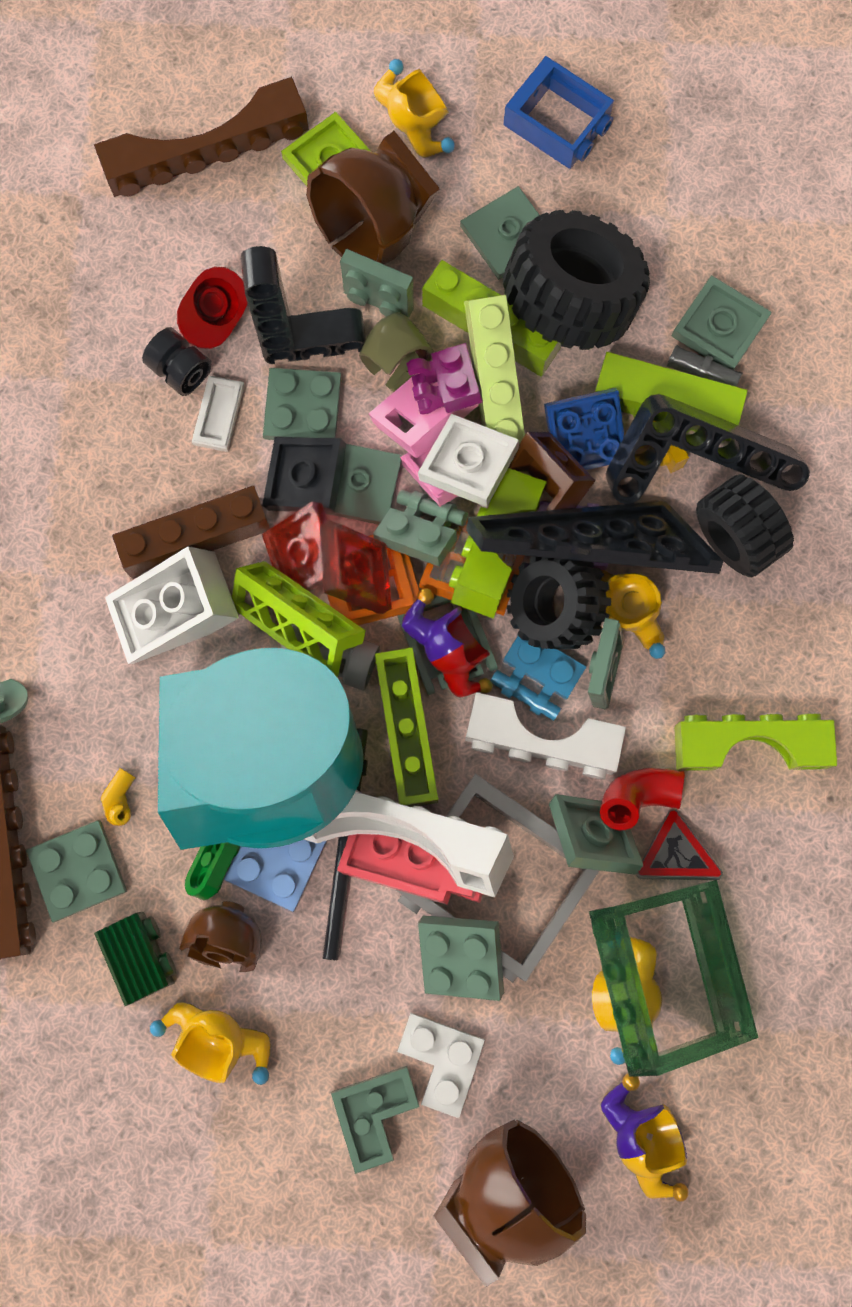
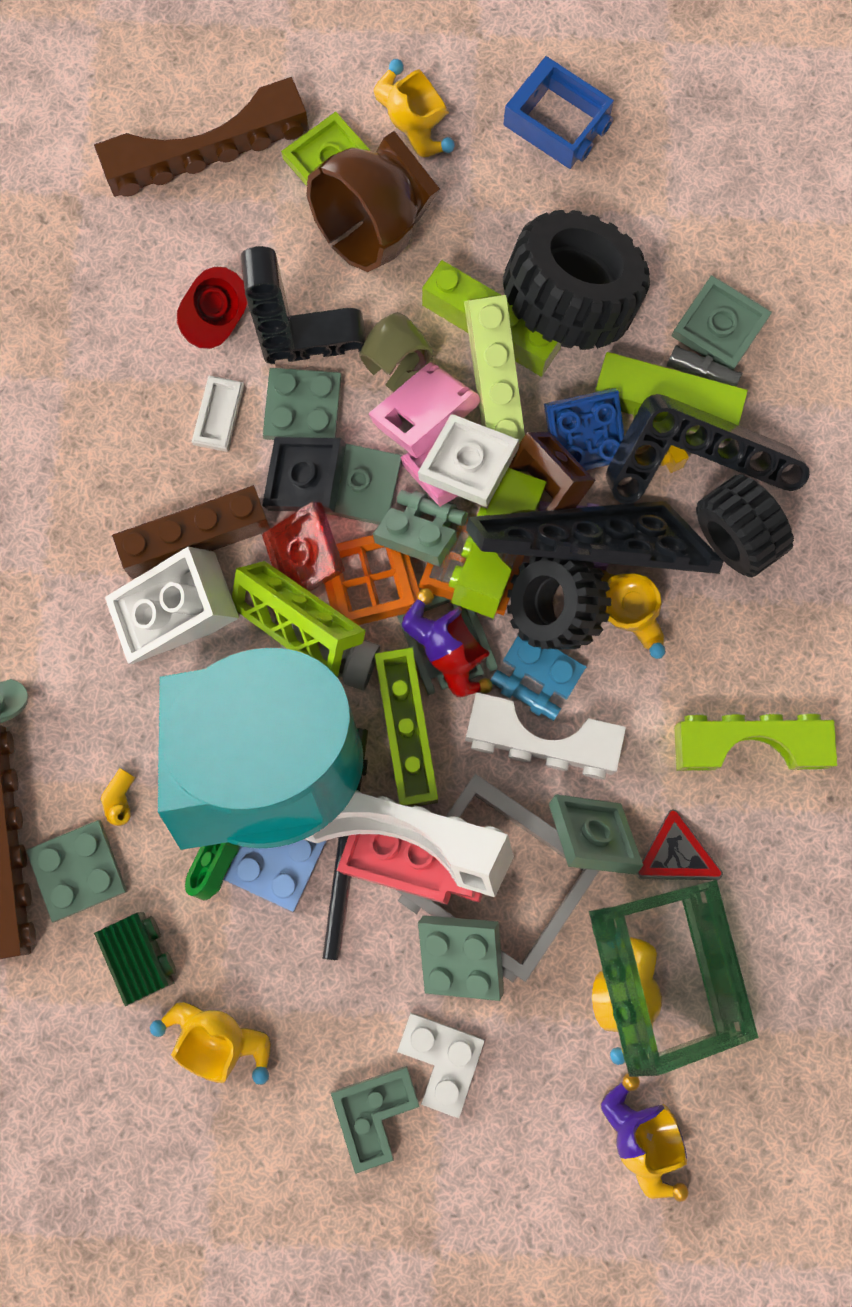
(173, 358): black wheel -> none
(223, 936): reddish brown cylinder -> none
(355, 567): clear red plate -> none
(376, 284): sand green plate -> none
(455, 379): magenta plate -> none
(497, 228): sand green plate -> none
(511, 1219): reddish brown plate -> none
(605, 664): sand green plate -> none
(640, 789): red cylinder -> none

